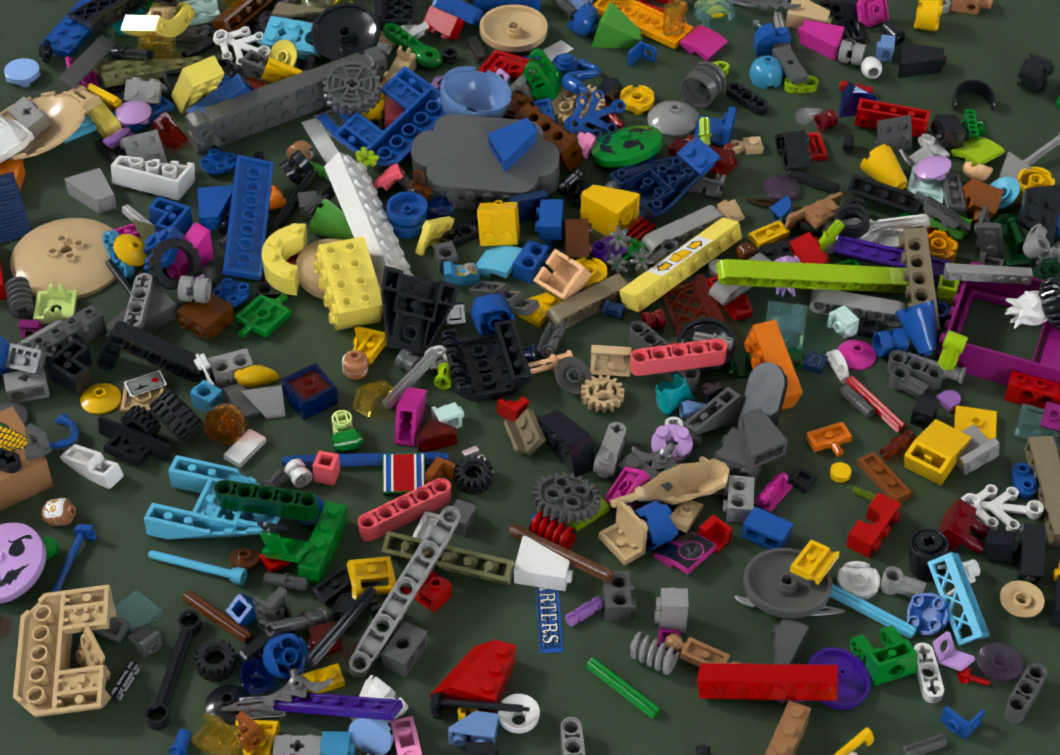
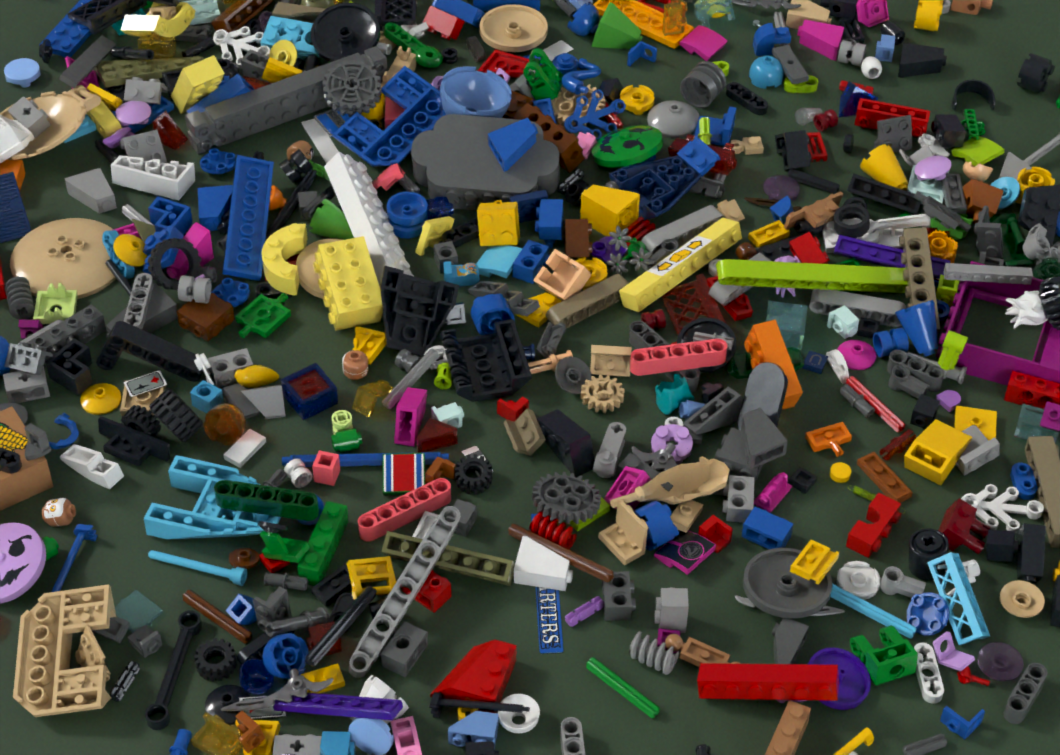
(366, 158): lime plant -> none
(421, 187): reddish brown piece -> none
(614, 309): dark blue bush -> none
(830, 235): lime axle -> none

